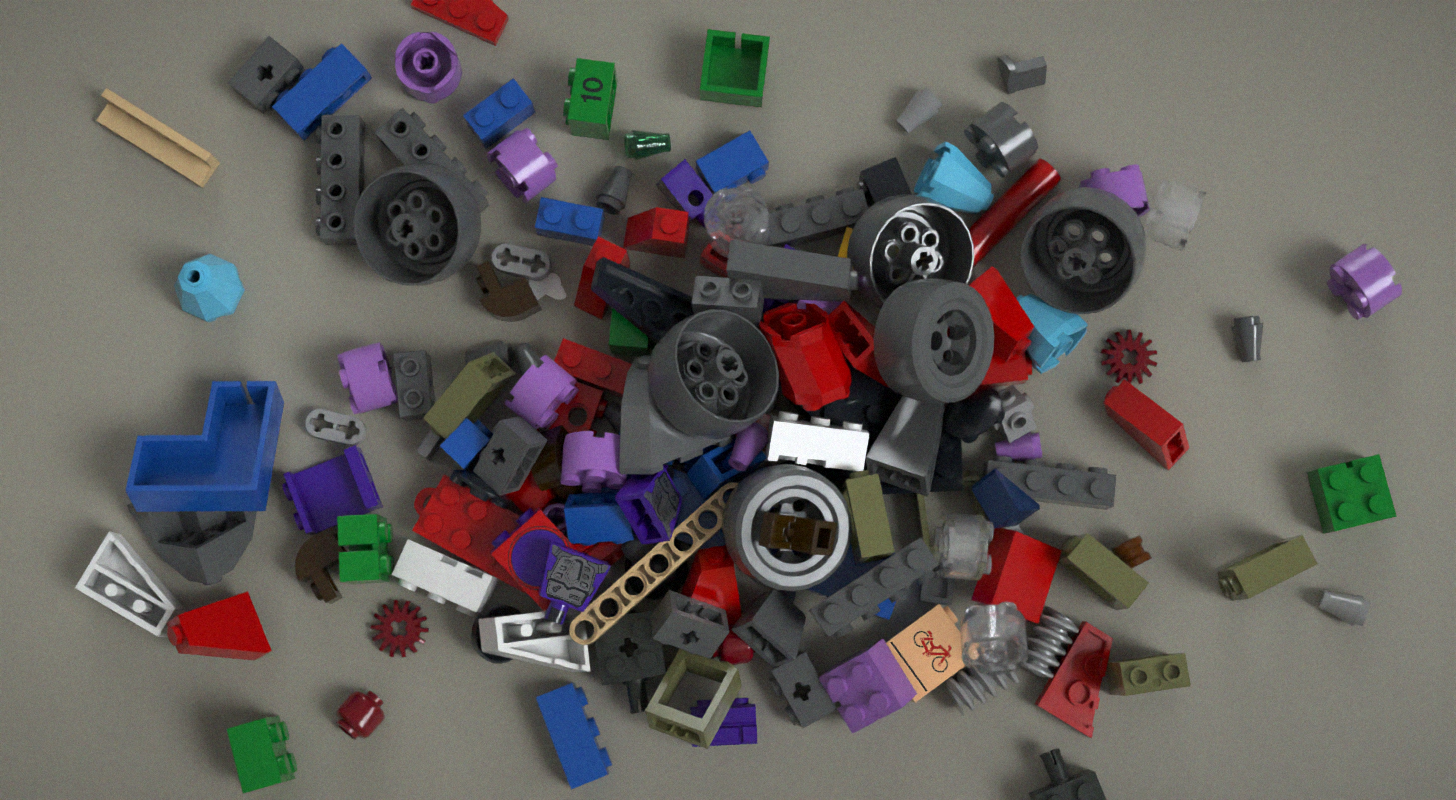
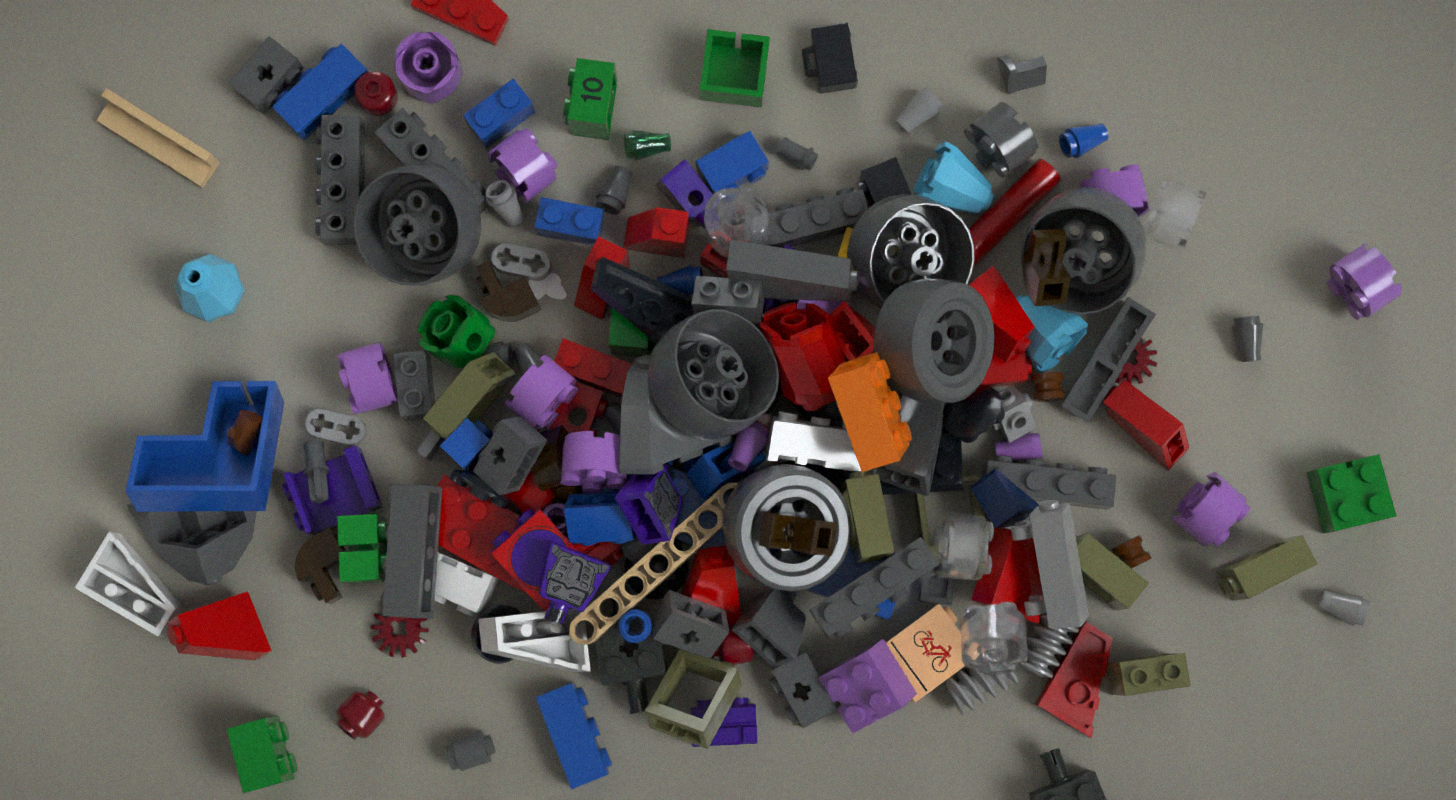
(244, 432): none -> reddish brown piece
(316, 471): none -> dark grey axle
(376, 93): none -> dark red head
(411, 551): none -> dark grey brick
(454, 331): none -> green brick
(469, 751): none -> dark grey brick
(504, 201): none -> light grey cone
(624, 626): none -> blue cone
(682, 279): none -> blue cone
(797, 154): none -> dark grey pin
(832, 58): none -> black piece
(870, 411): none -> orange piece
(1043, 268): none -> dark brown brick
(1048, 386): none -> reddish brown wheel
(1058, 565): none -> light grey brick
(1082, 139): none -> blue cone
(1108, 359): none -> dark grey slope
(1211, 510): none -> medium lavender brick

